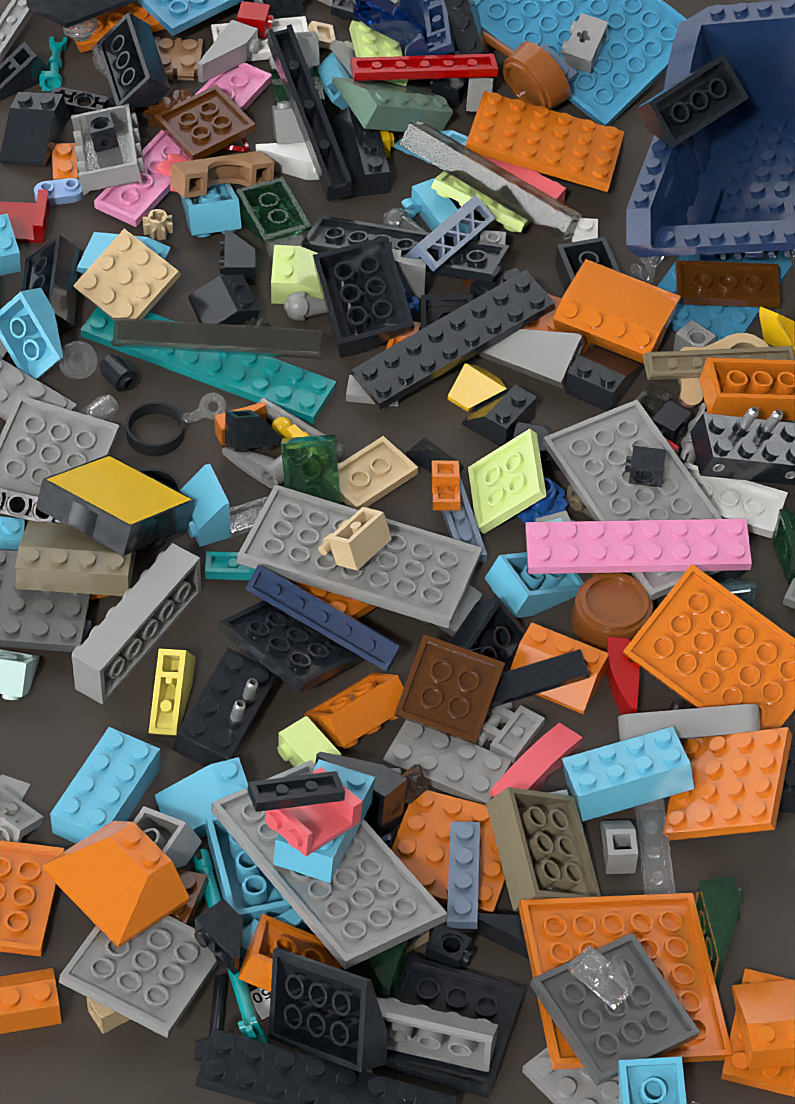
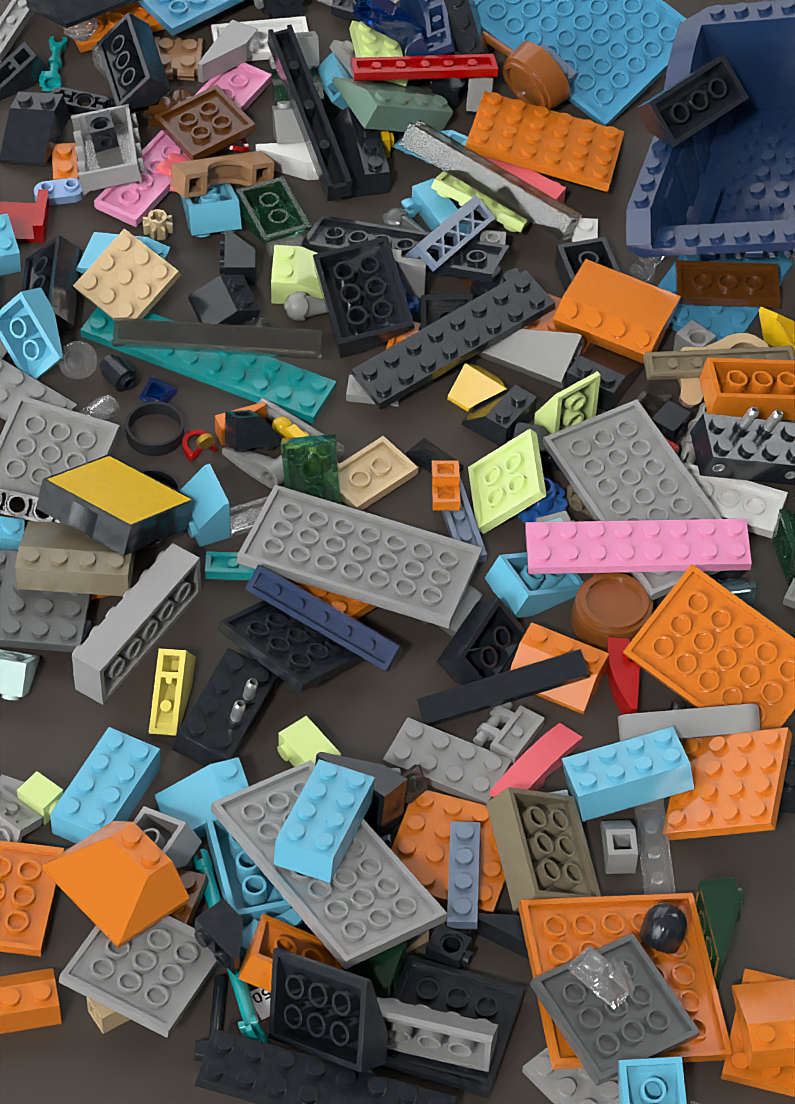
(40, 795): none -> yellowish green brick
(157, 391): none -> clear blue slope
(203, 410): clear plate -> none
(204, 441): none -> red piece
(257, 16): brick -> none
(296, 791): black plate -> none
(315, 825): coral panel -> none
(324, 32): tan plate -> none
(357, 538): tan brick -> none
(358, 709): orange slope -> none
(449, 689): reddish brown plate -> none
(570, 405): none -> yellowish green slope
(585, 42): light grey brick -> none
(646, 466): black brick -> none
(664, 928): none -> black hair

